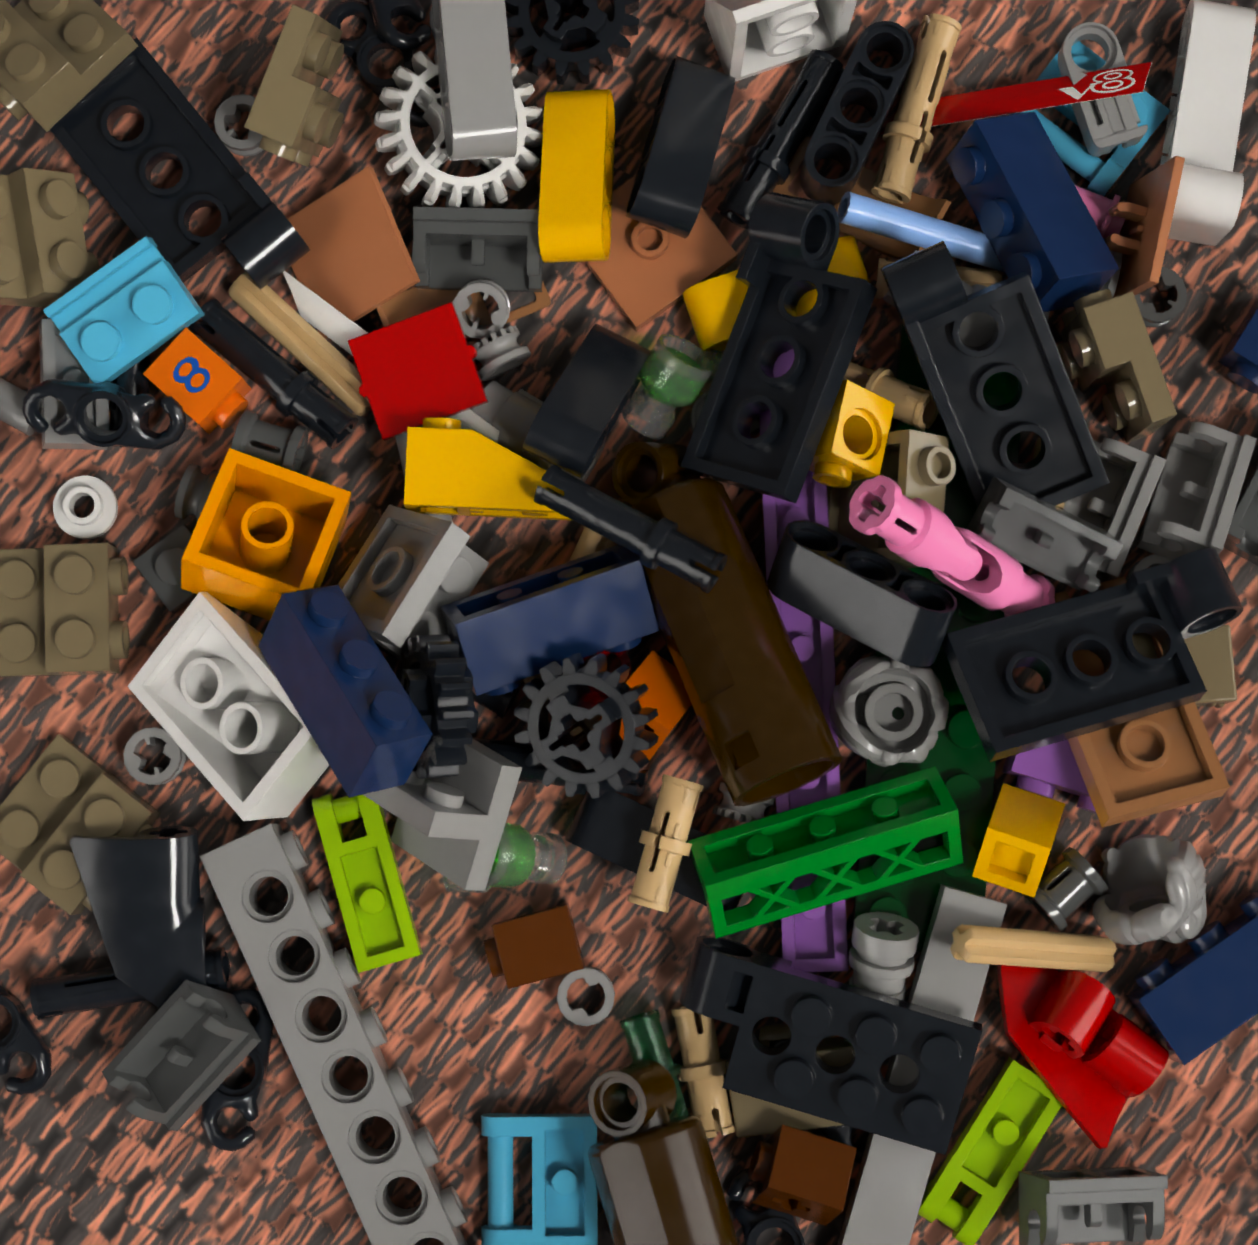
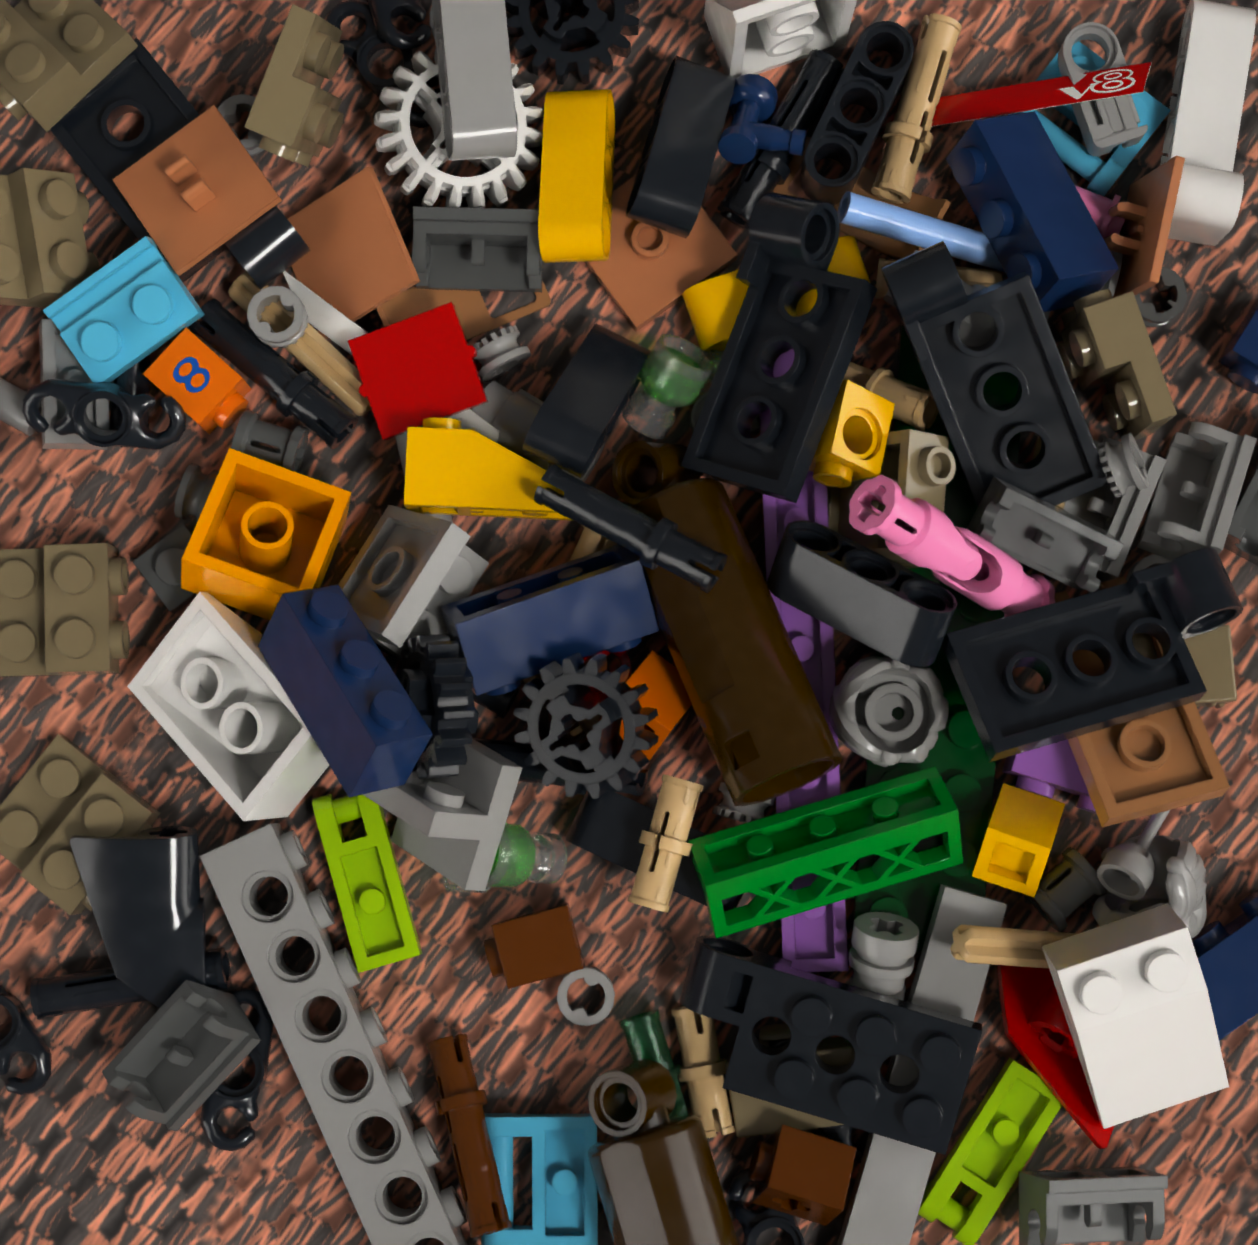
(99, 520): white plate -> none
(136, 763): light grey bush -> none
(196, 190): none -> nougat piece
(263, 329): none -> light grey bush
(470, 1142): none -> reddish brown pin
(498, 317): light grey bush -> none
(751, 105): none -> dark blue piece
(1125, 465): none -> light grey bush
(1129, 866): none -> light grey hinge
(1138, 1014): none -> white slope

